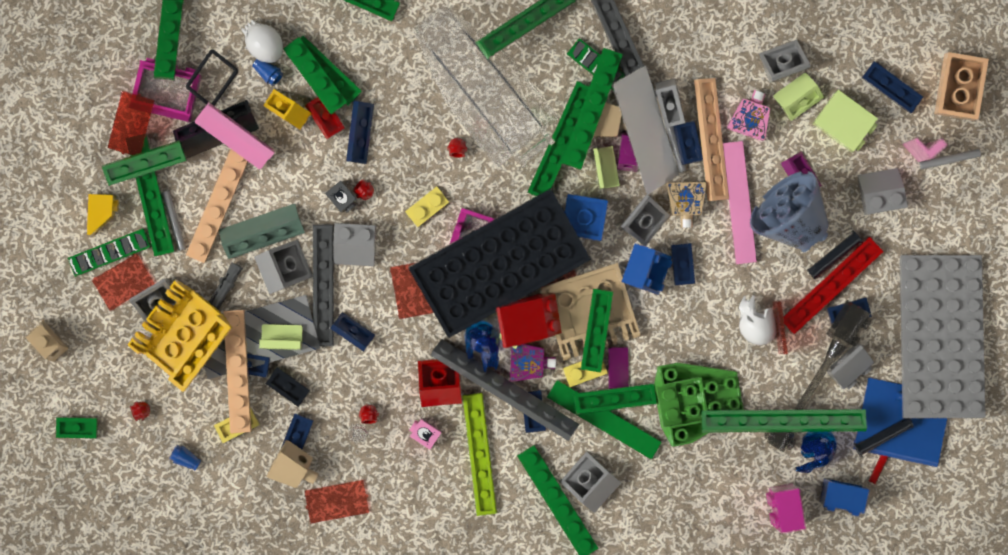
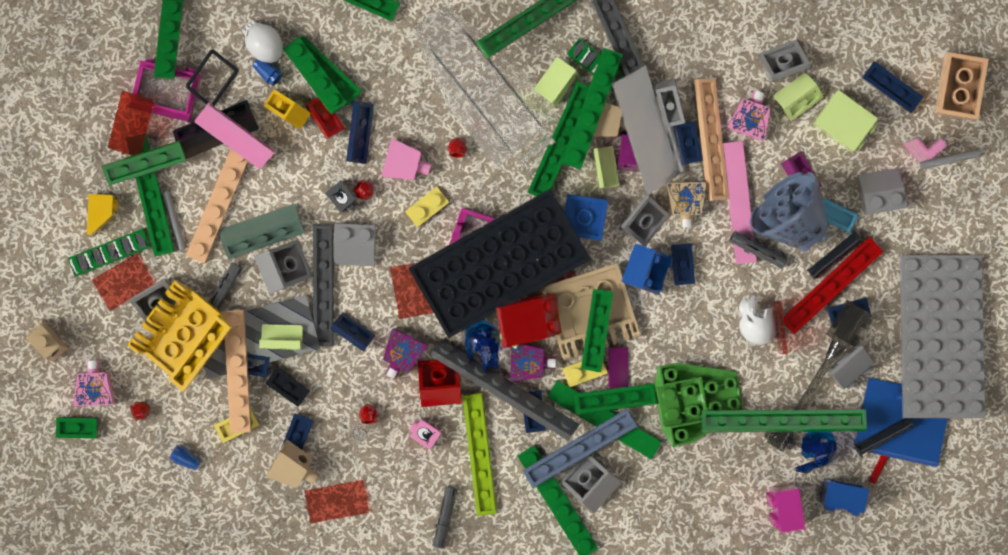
(93, 387): none -> torso
(402, 352): none -> torso
(404, 162): none -> bright pink torso
(443, 524): none -> dark grey pin
(556, 81): none -> yellowish green panel
(579, 448): none -> sand blue tile
(738, 239): none -> dark grey pin
(839, 215): none -> medium azure tile

